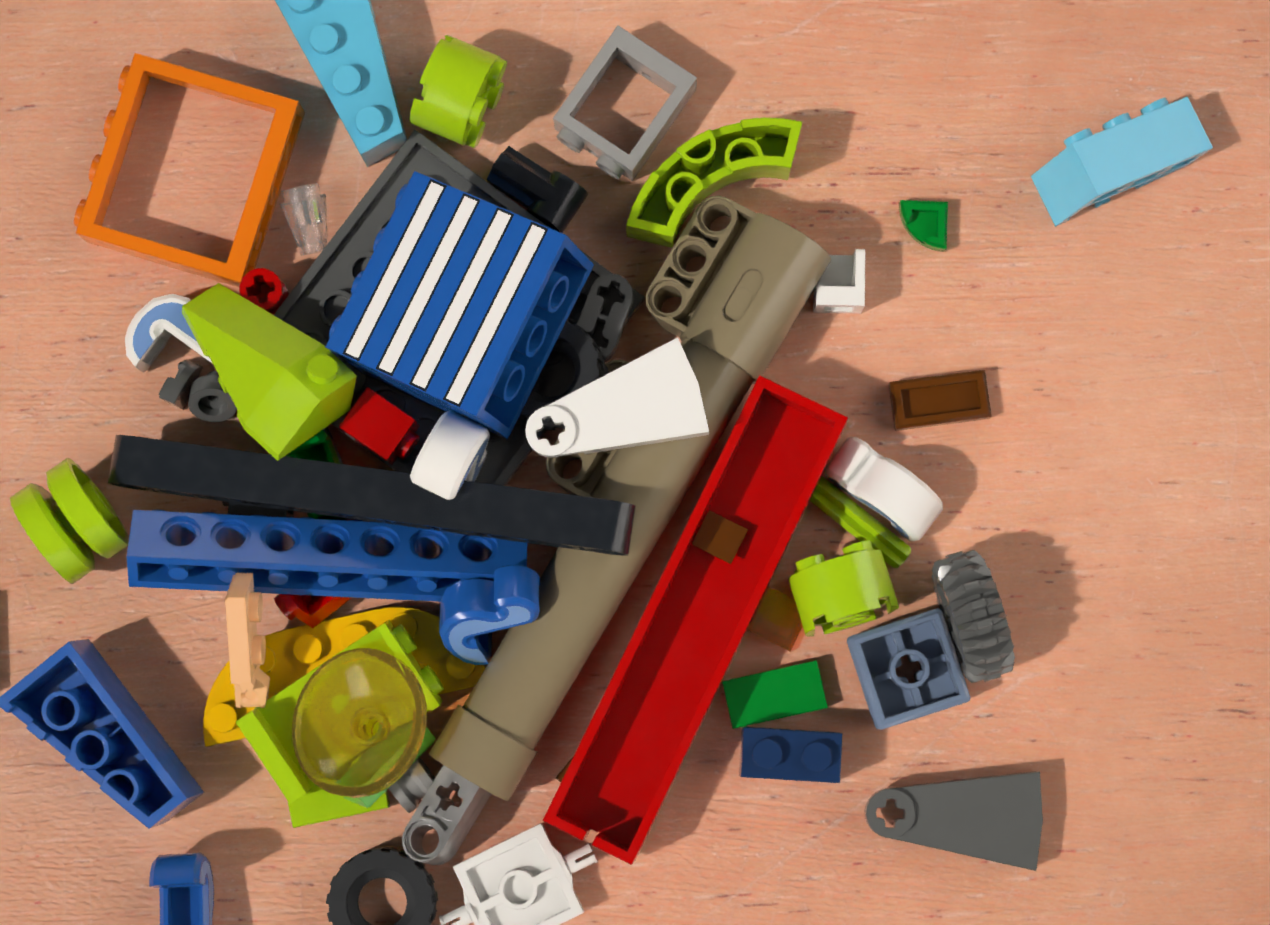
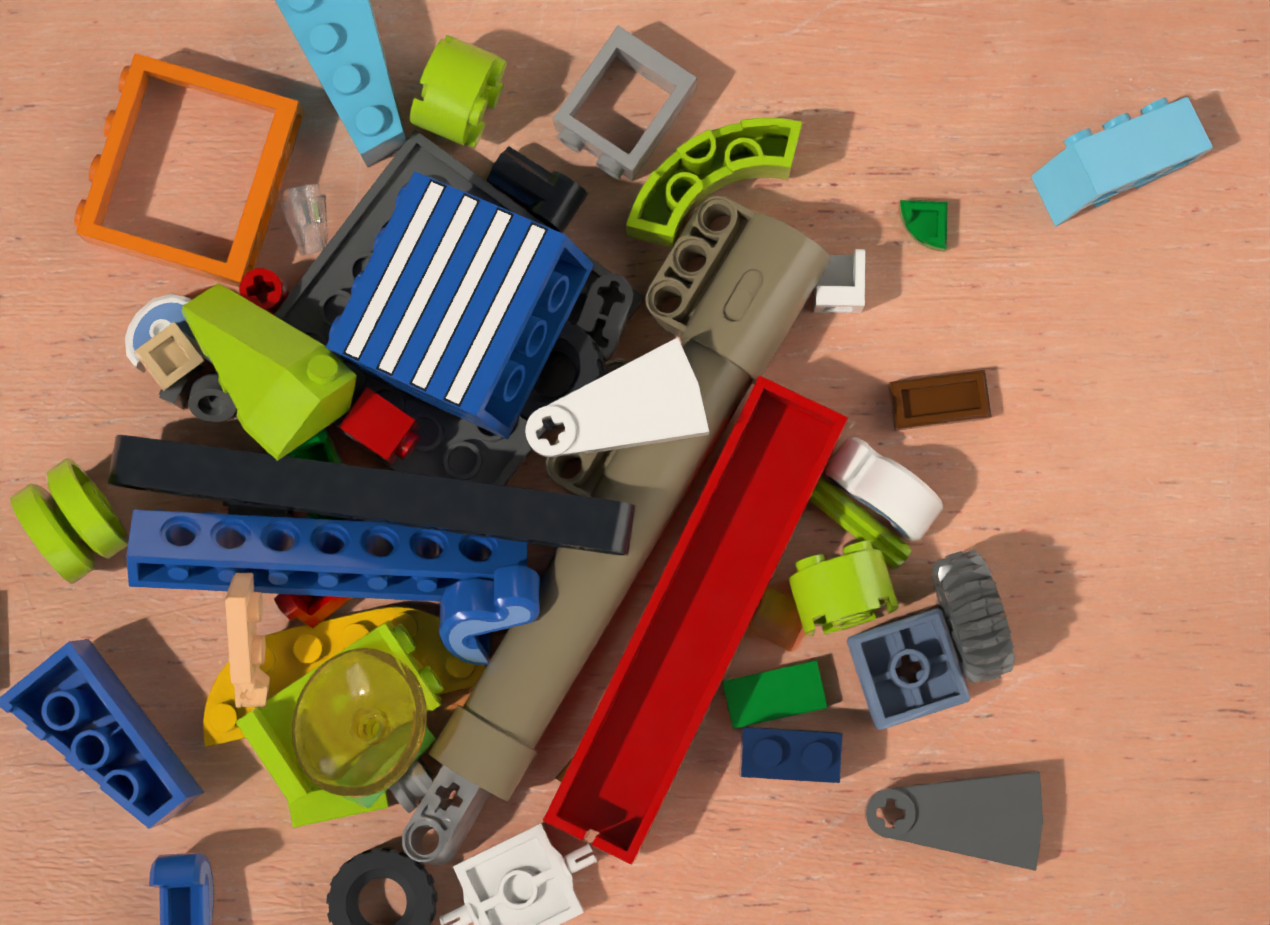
(168, 356): none -> tan plate
(451, 455): white animal -> none
(719, 537): reddish brown sticker -> none

